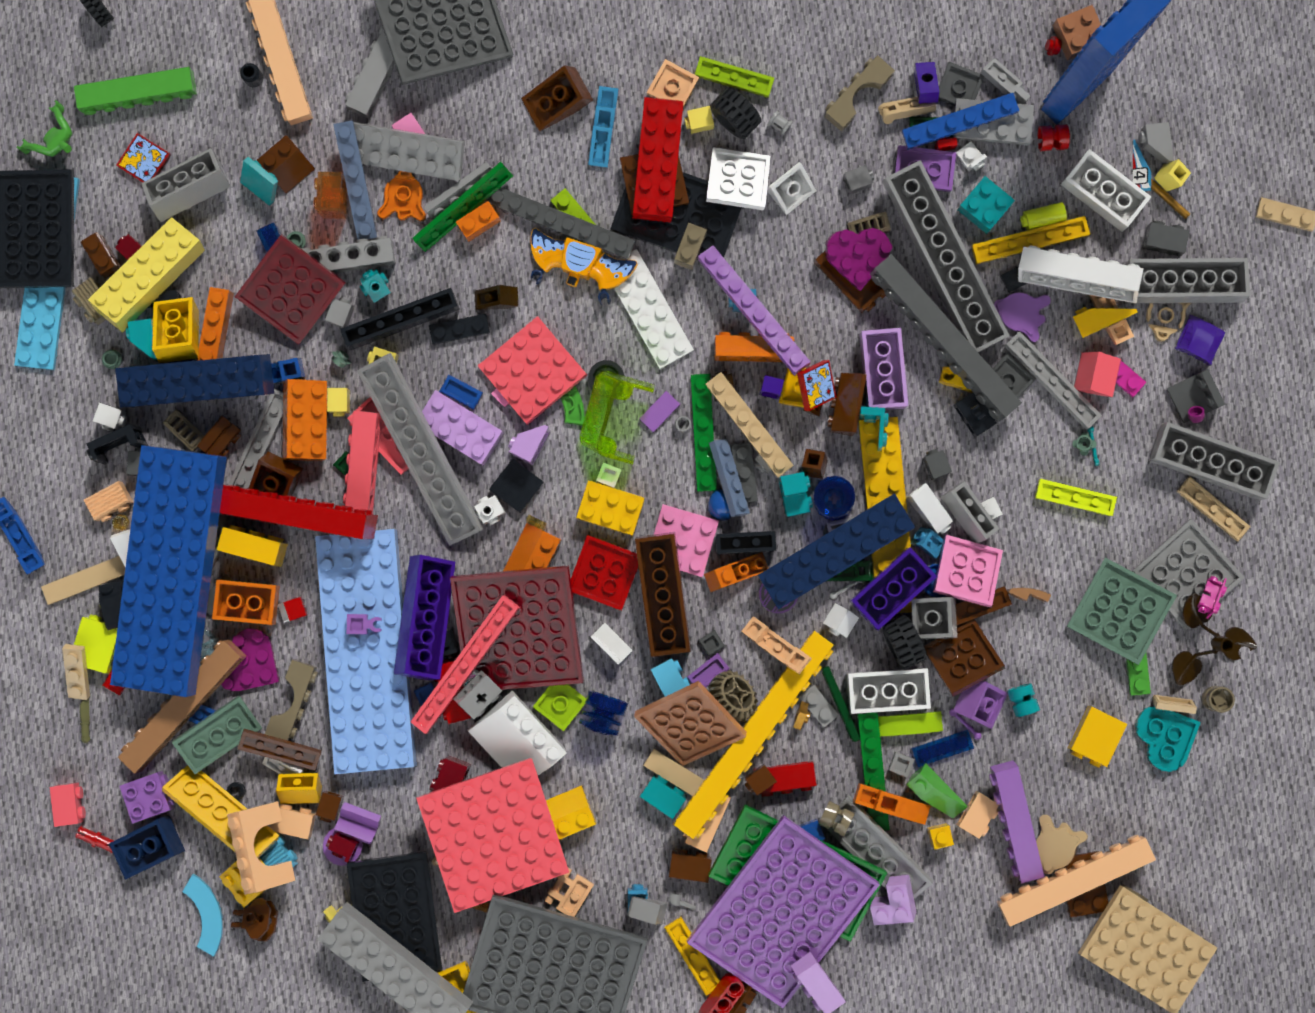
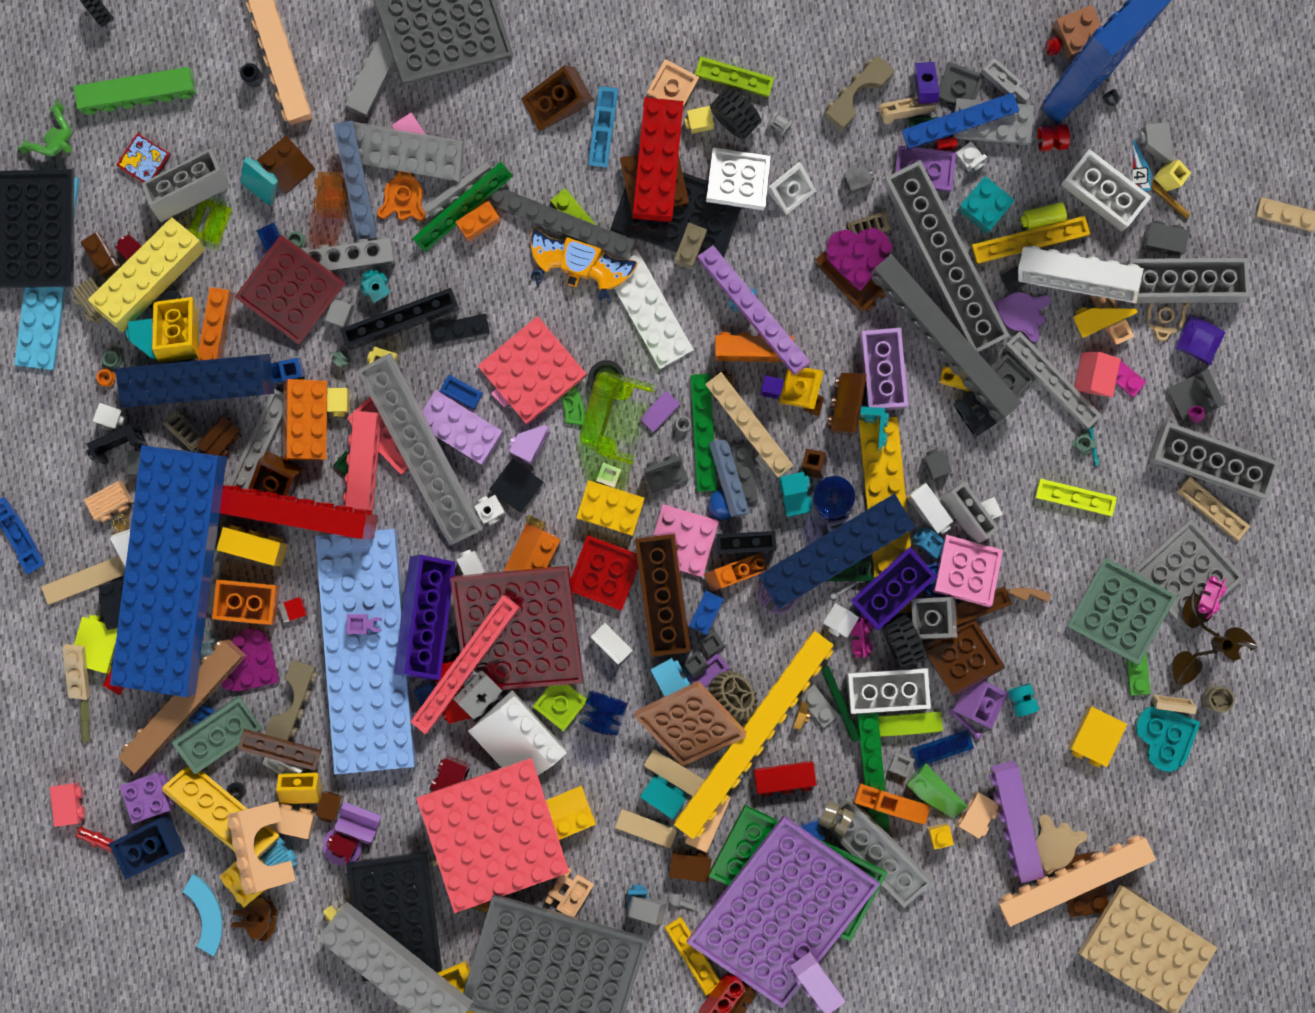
(101, 377): none -> orange plate
(215, 223): none -> clear neon green plate
(470, 563): none -> white brick
(496, 298): dark brown slope -> none
(646, 828): none -> tan tile
(665, 474): none -> dark grey bracket
(695, 664): none -> dark grey tile
(706, 612): none -> blue brick
(759, 780): reddish brown brick -> none
(776, 645): light nougat slope -> none
(816, 385): tile -> none
(862, 645): none -> dark pink hinge
(897, 906): lavender brick -> none
(1111, 97): none -> black hinge

